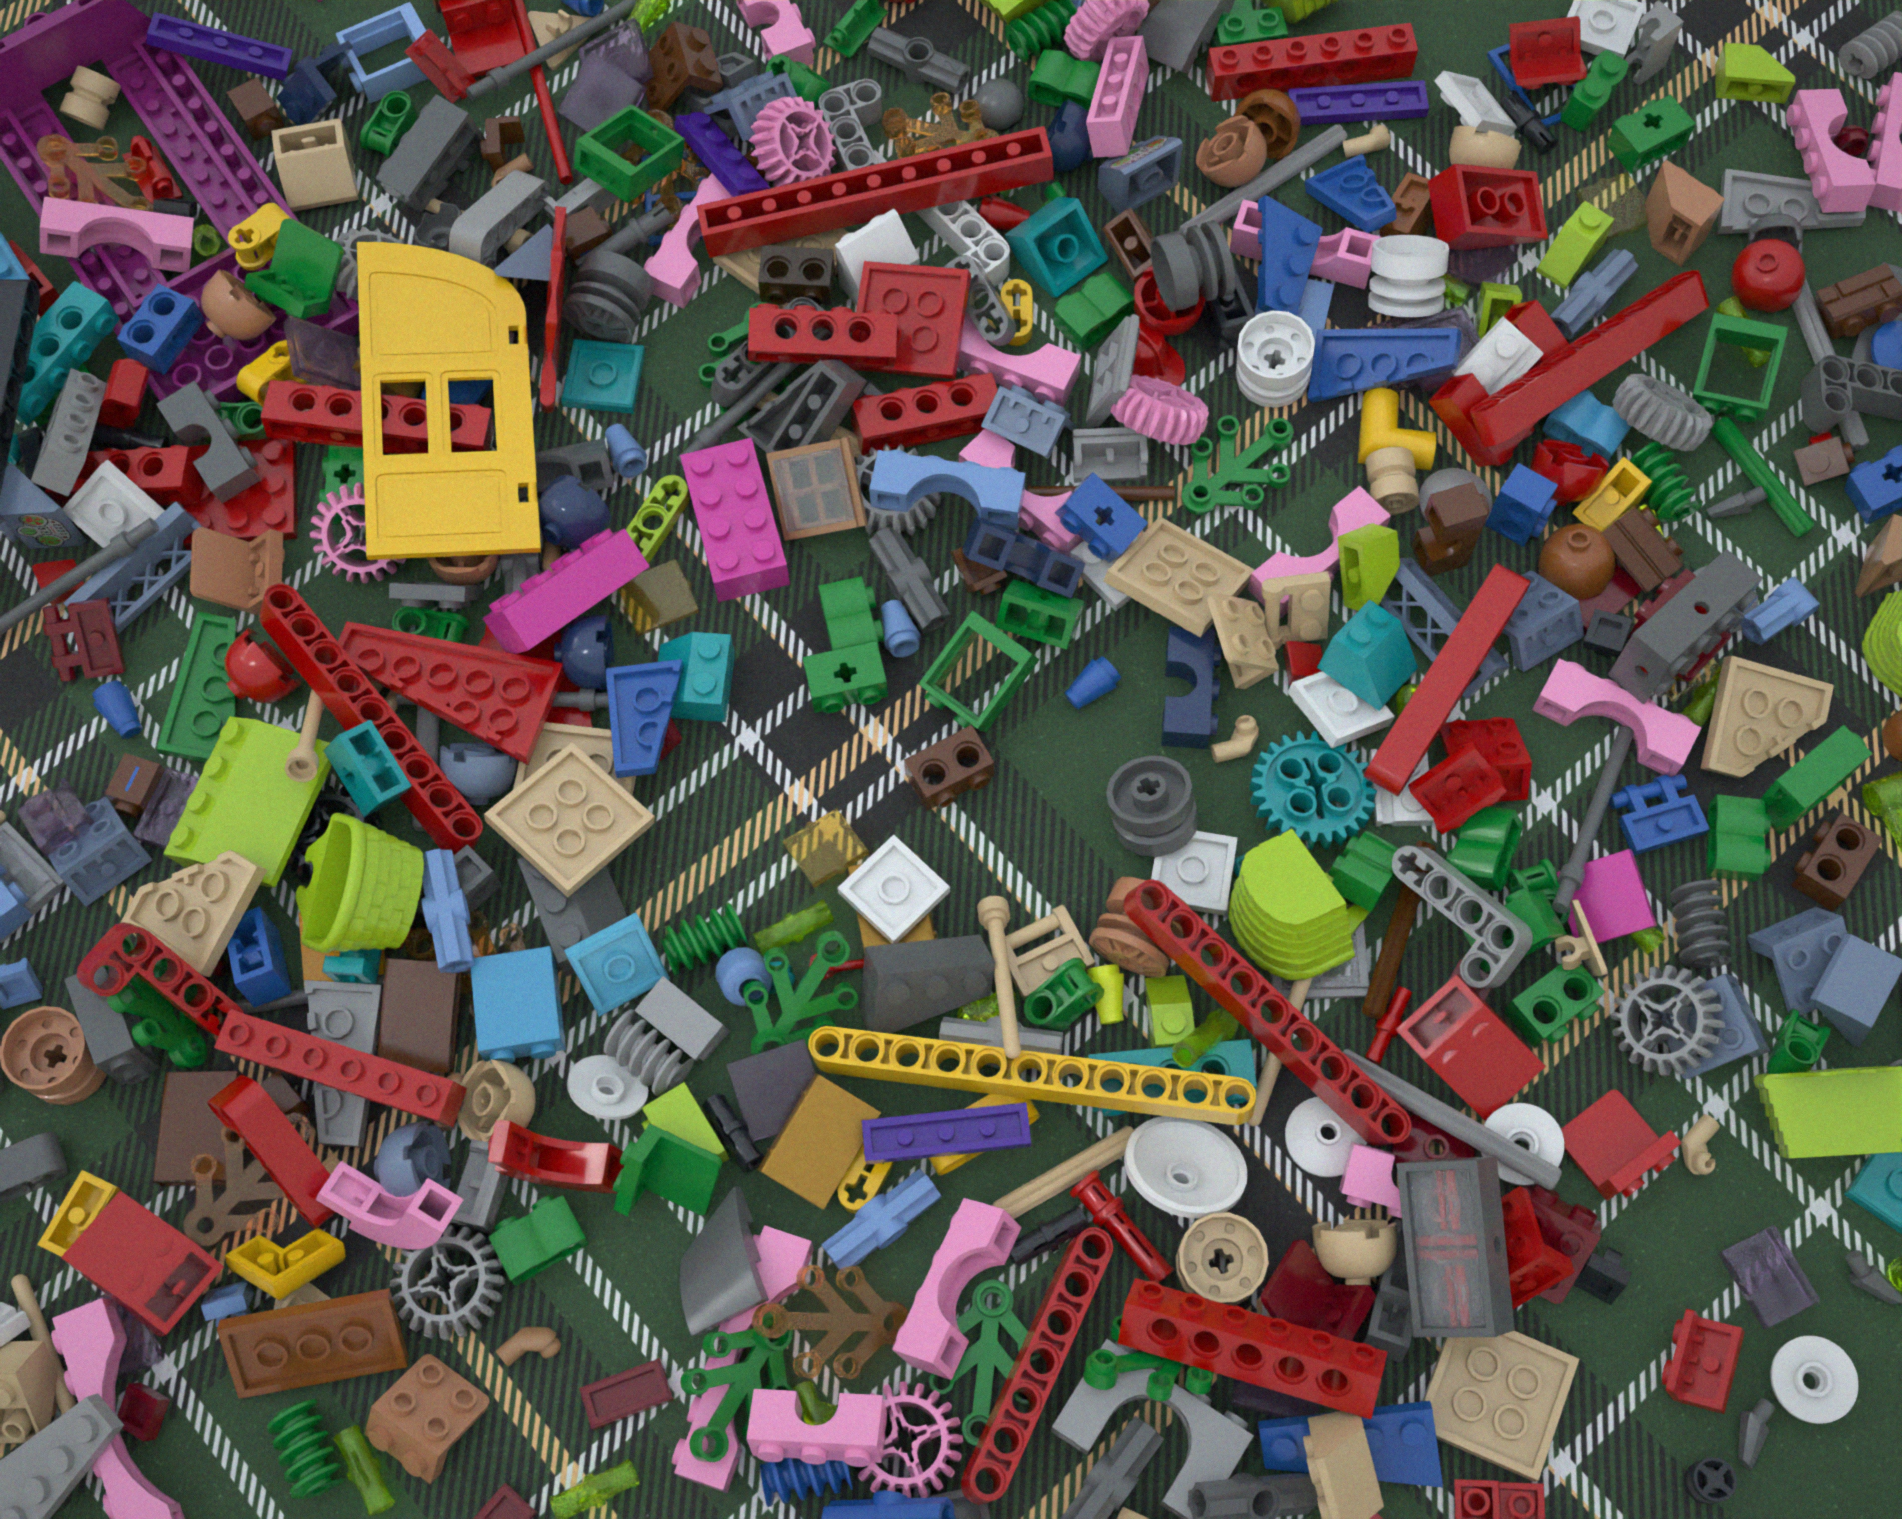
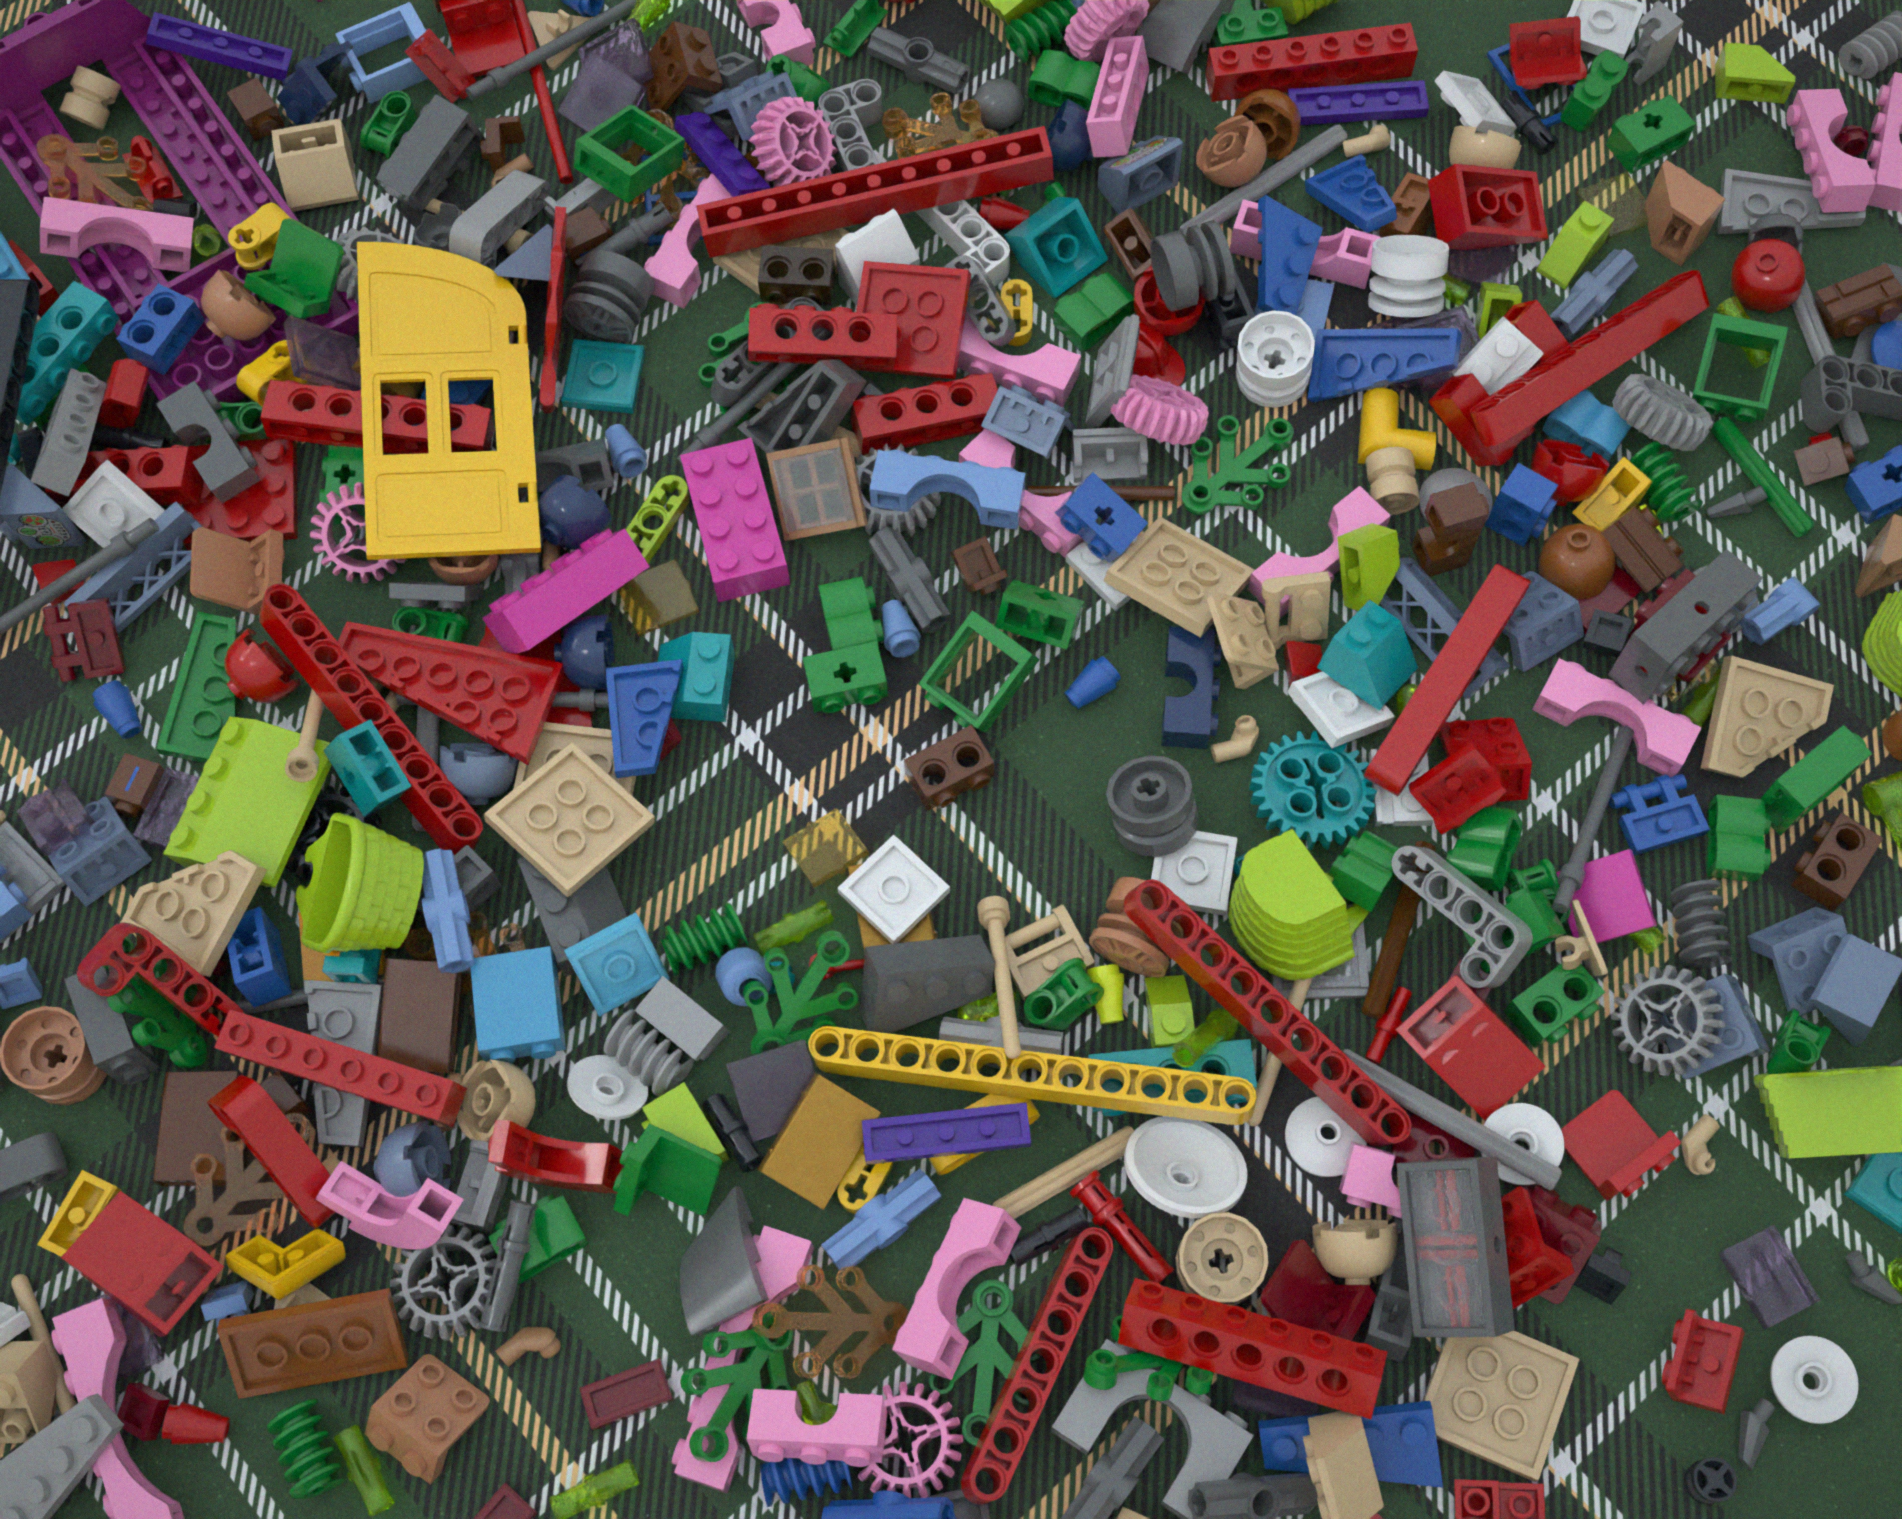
(194, 1425): none -> red cone
(505, 1276): none -> dark grey pin
(1023, 555): dark blue arch -> none

